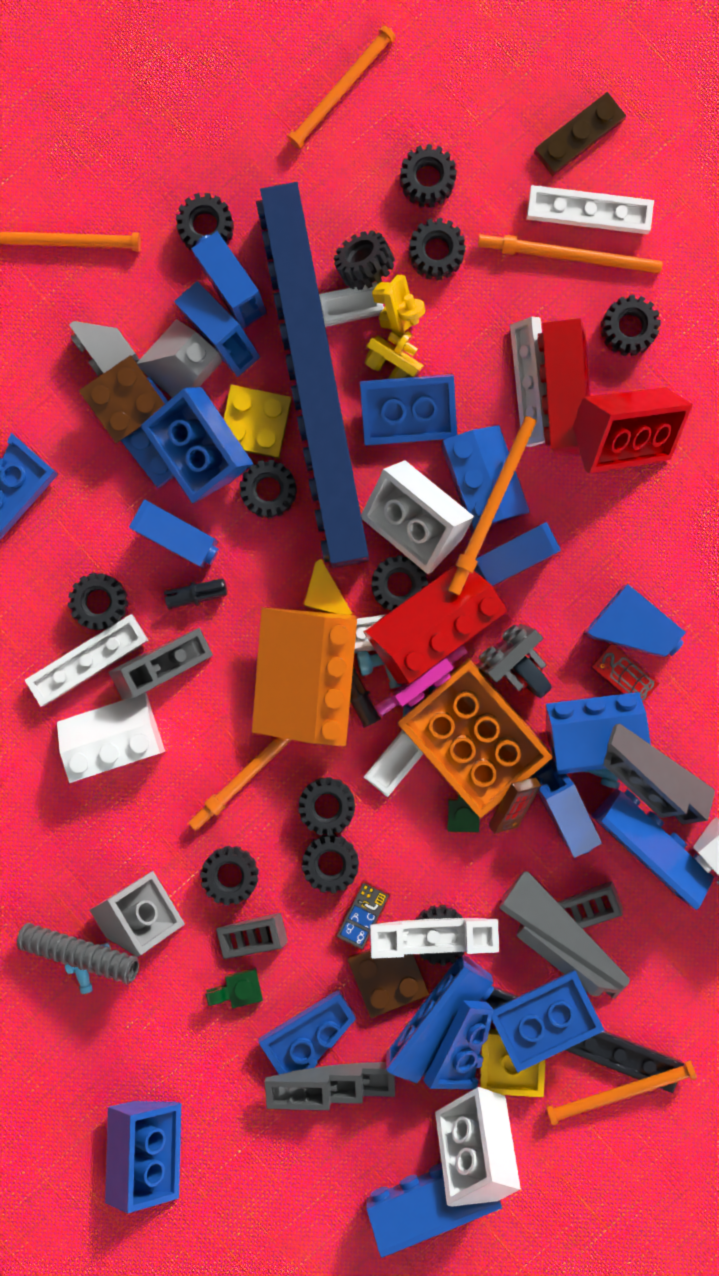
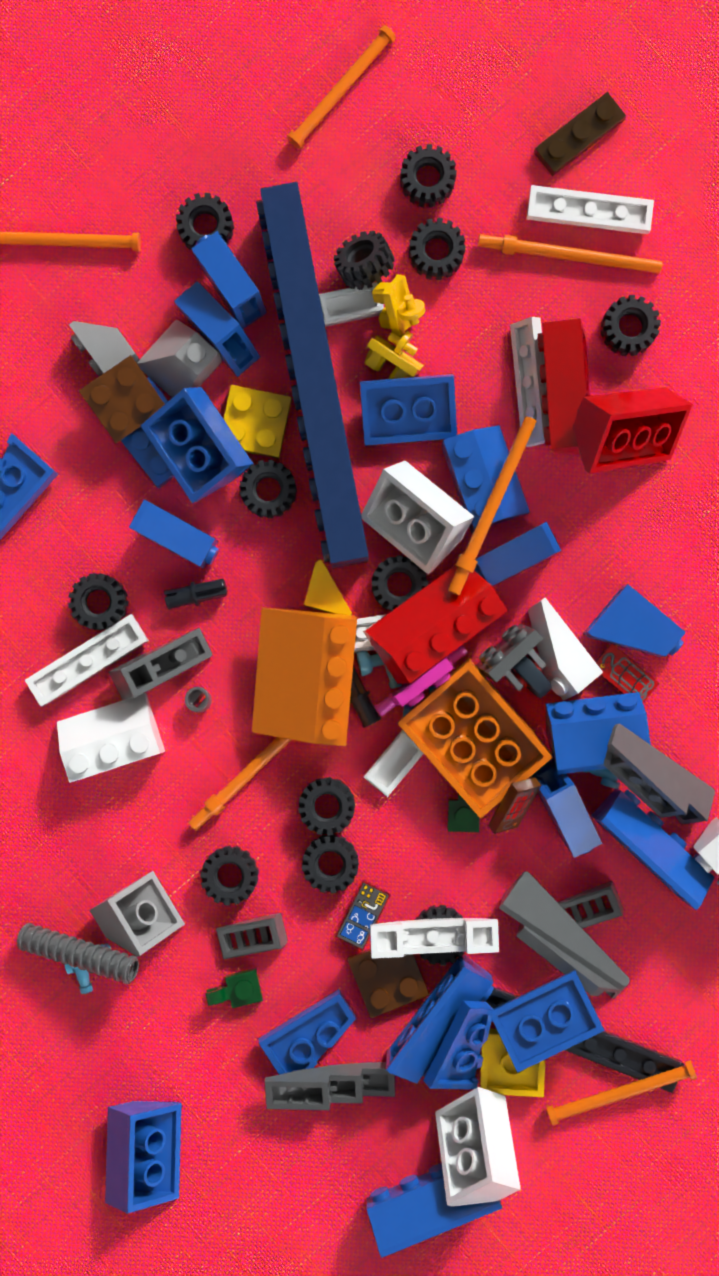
(194, 695): none -> flat silver hinge
(567, 661): none -> white slope

